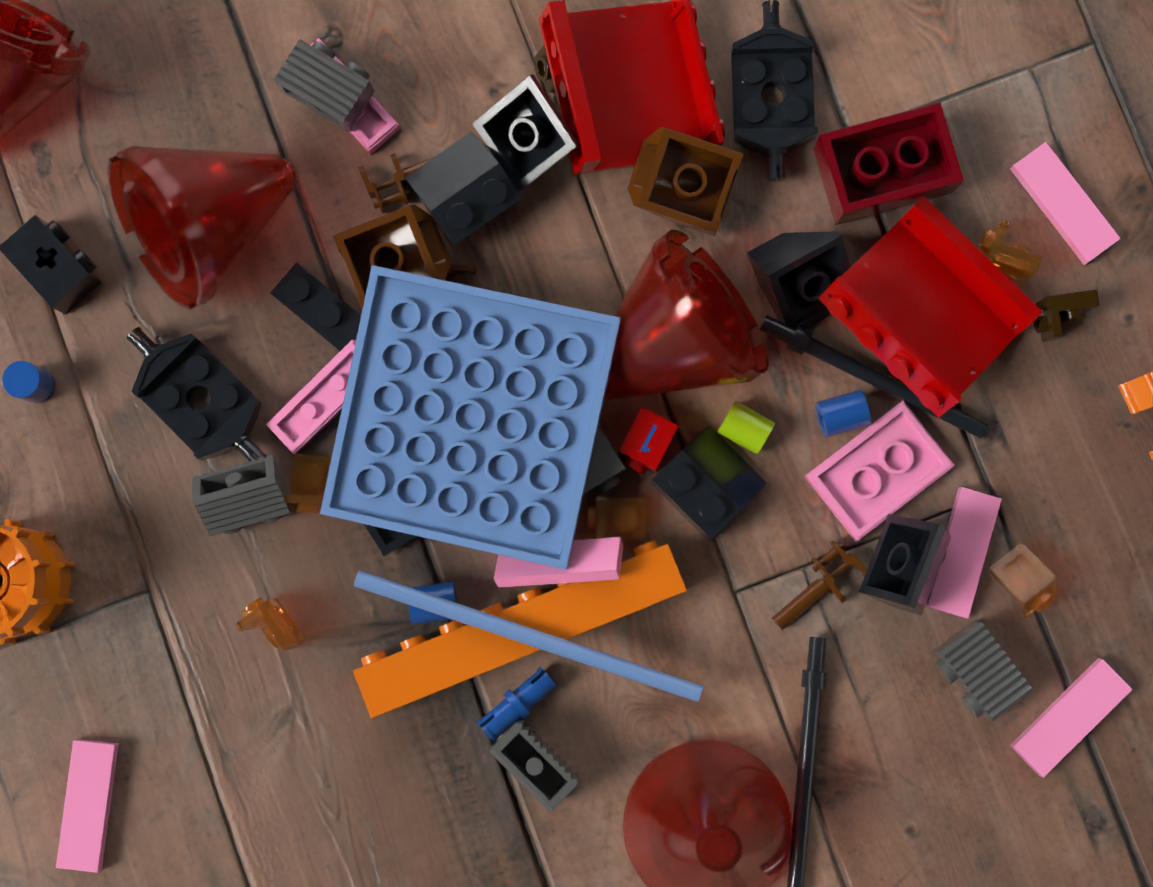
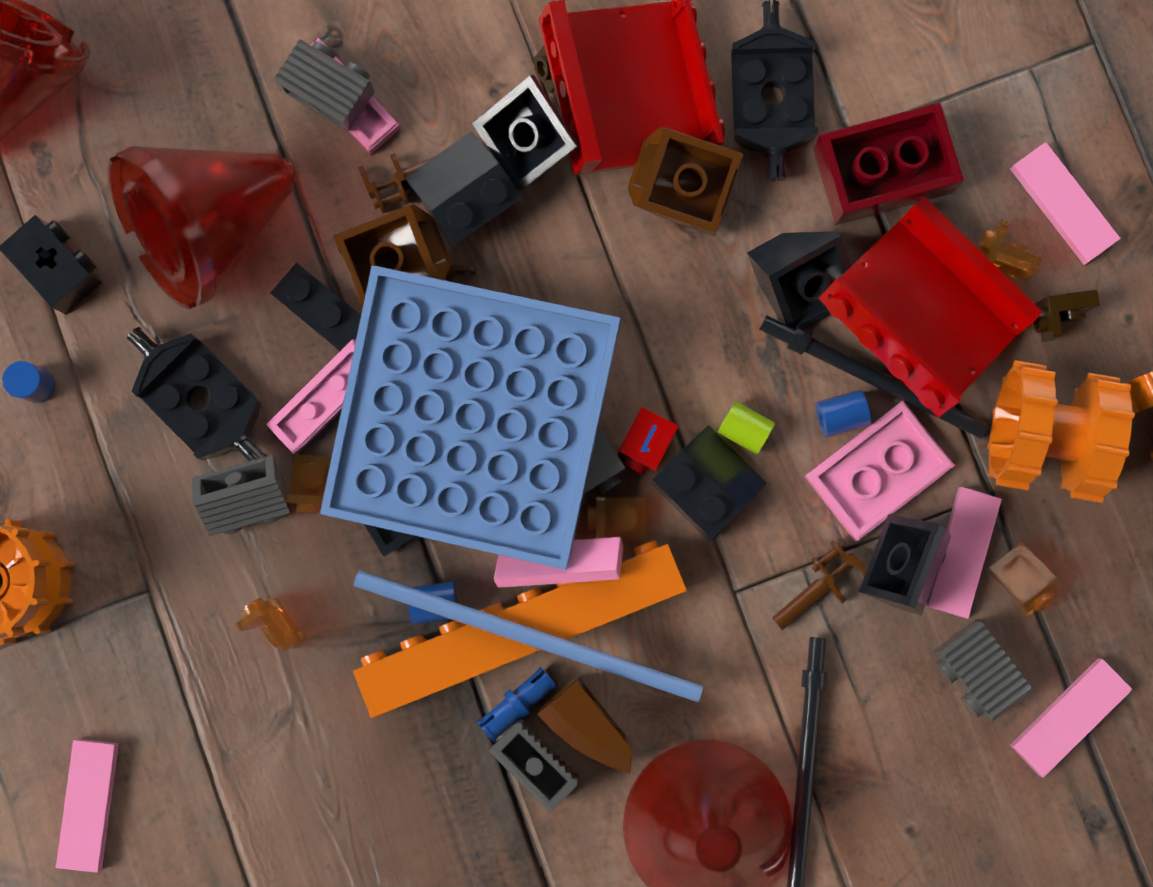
(587, 726): none -> reddish brown slope
(682, 326): clear red cone -> none
(1085, 437): none -> orange piece

